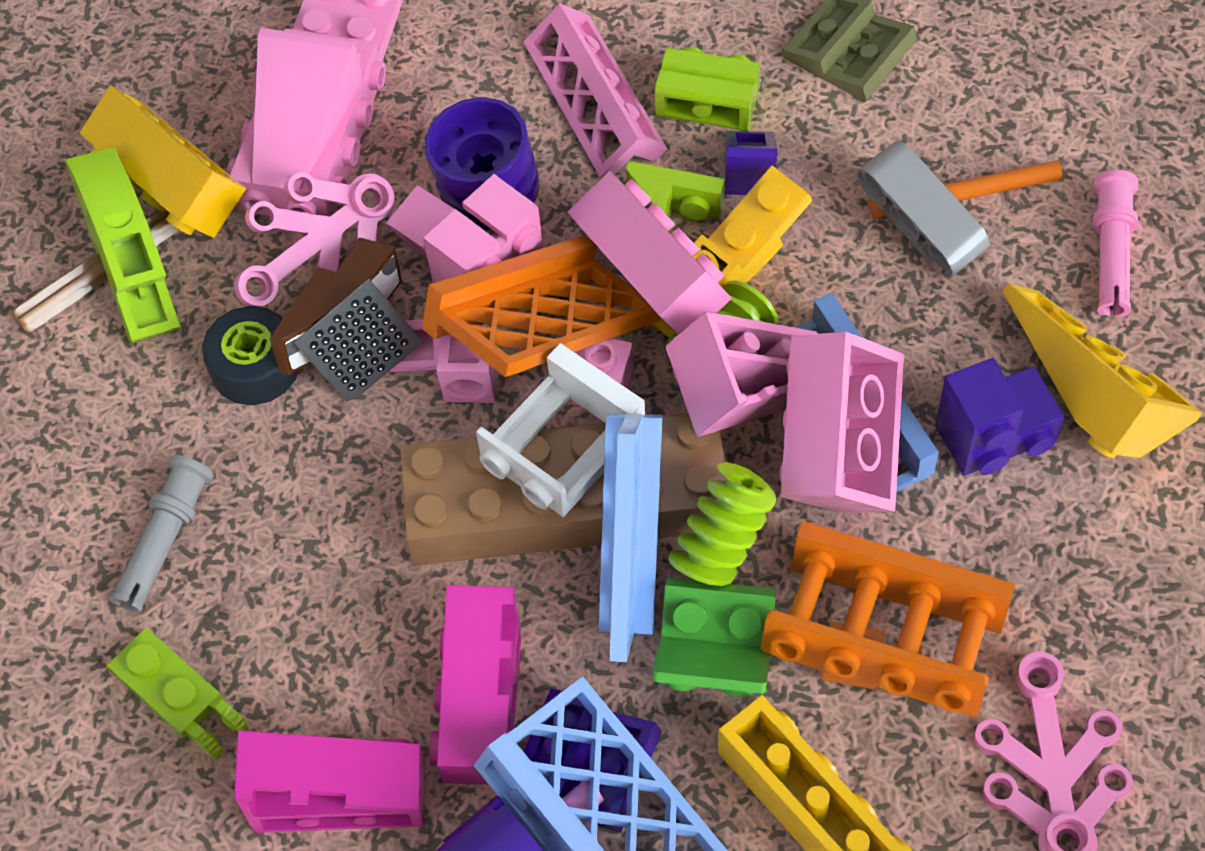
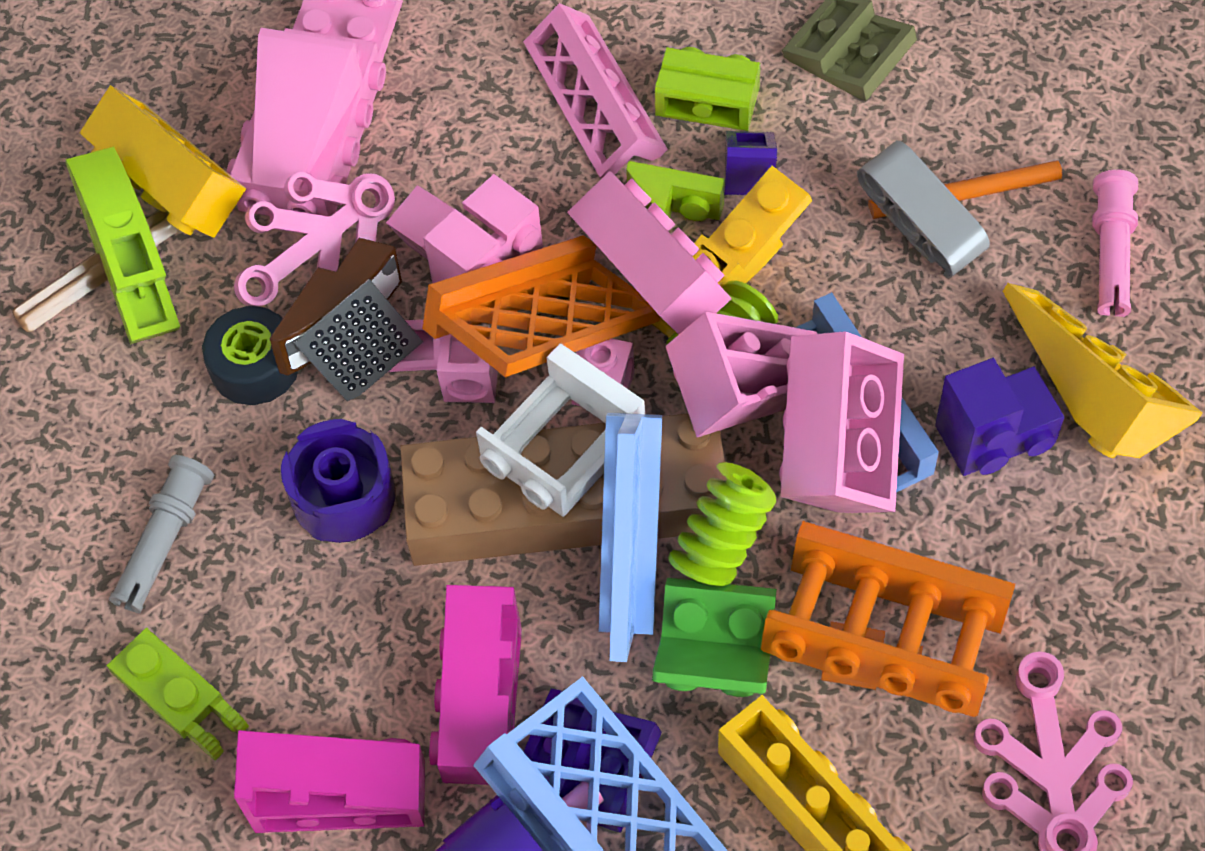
(339, 481): none -> dark purple brick
(472, 144): dark purple wheel -> none

